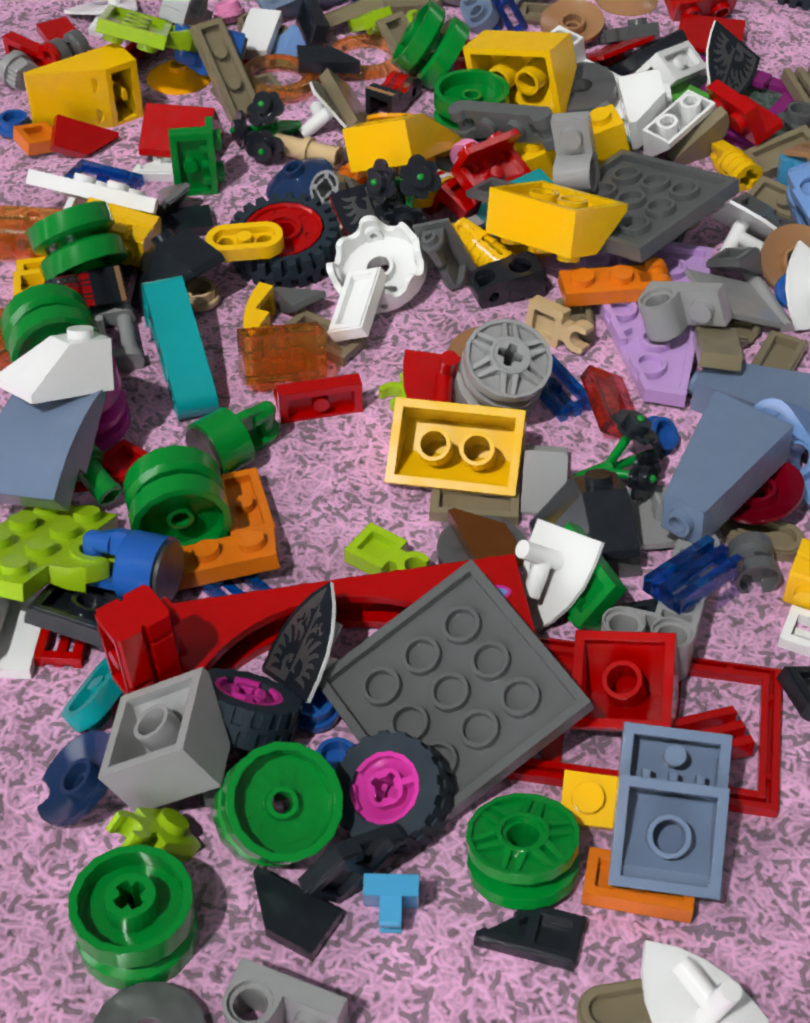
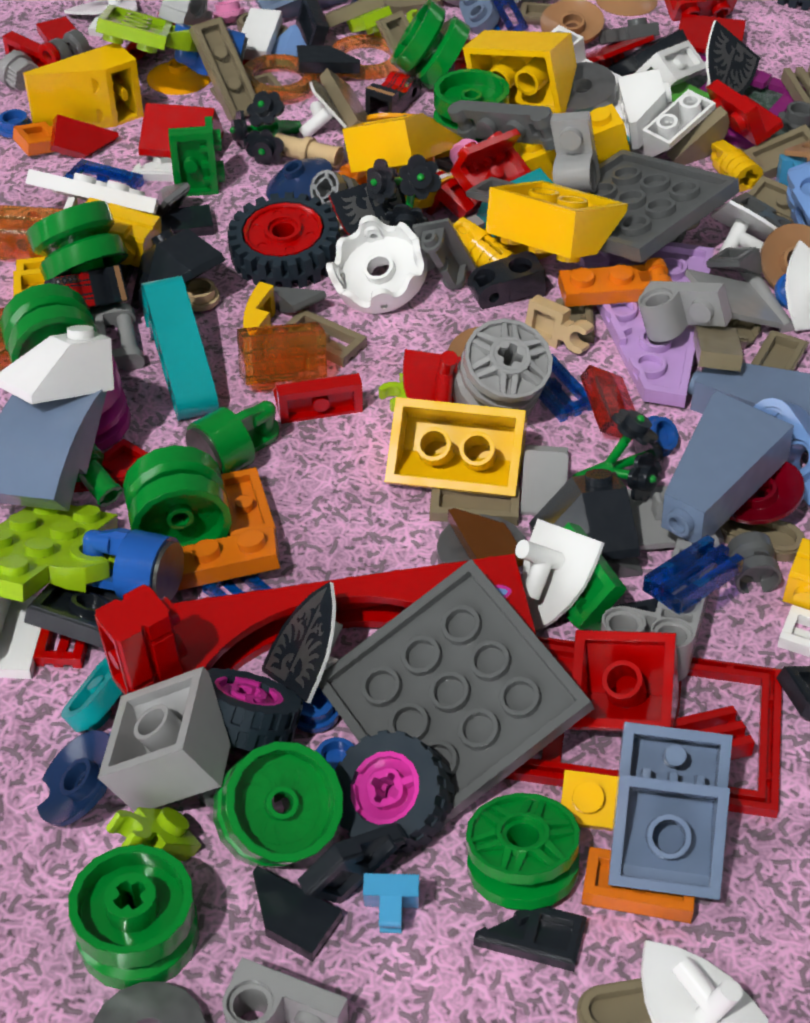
(247, 240): yellow plate -> none
(357, 304): white tile -> none
(381, 551): lime plate -> none

